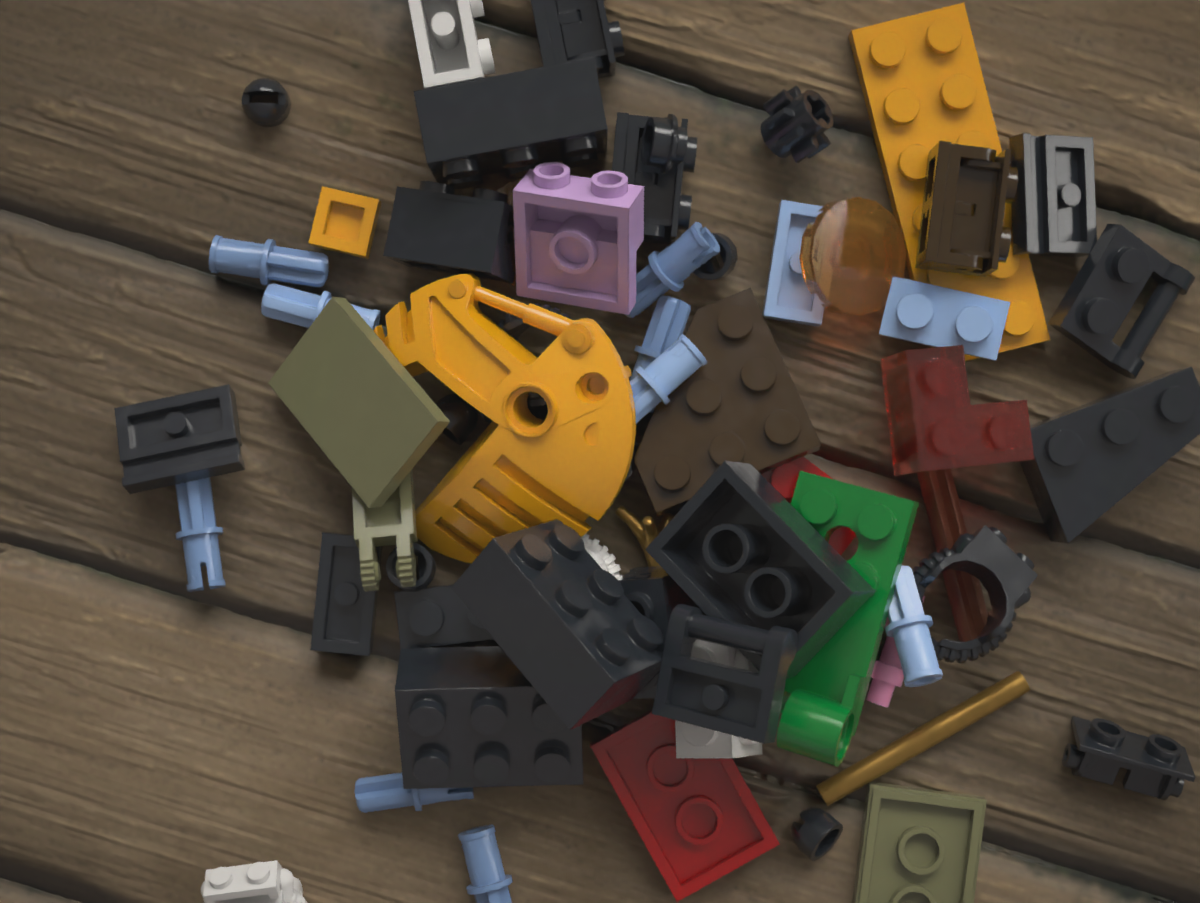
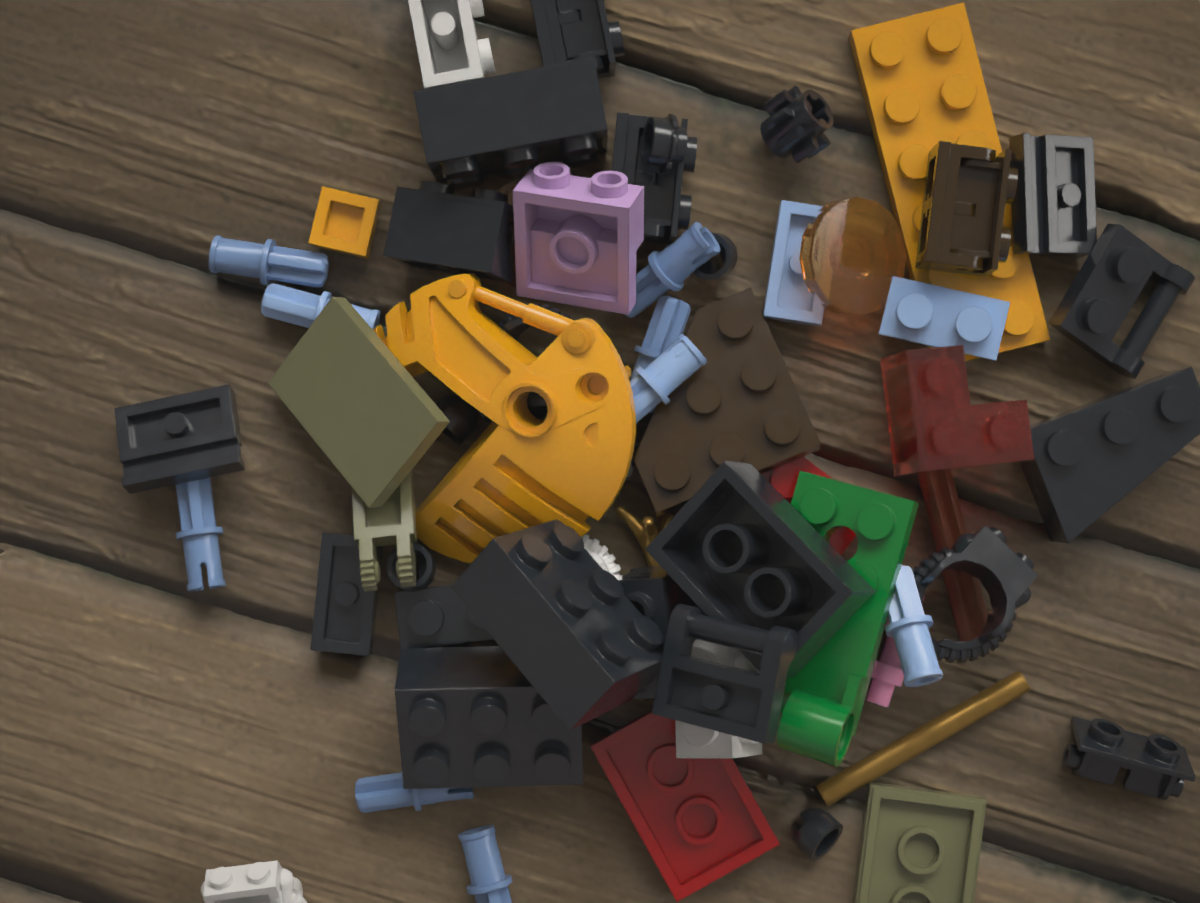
(266, 112): black hinge -> none

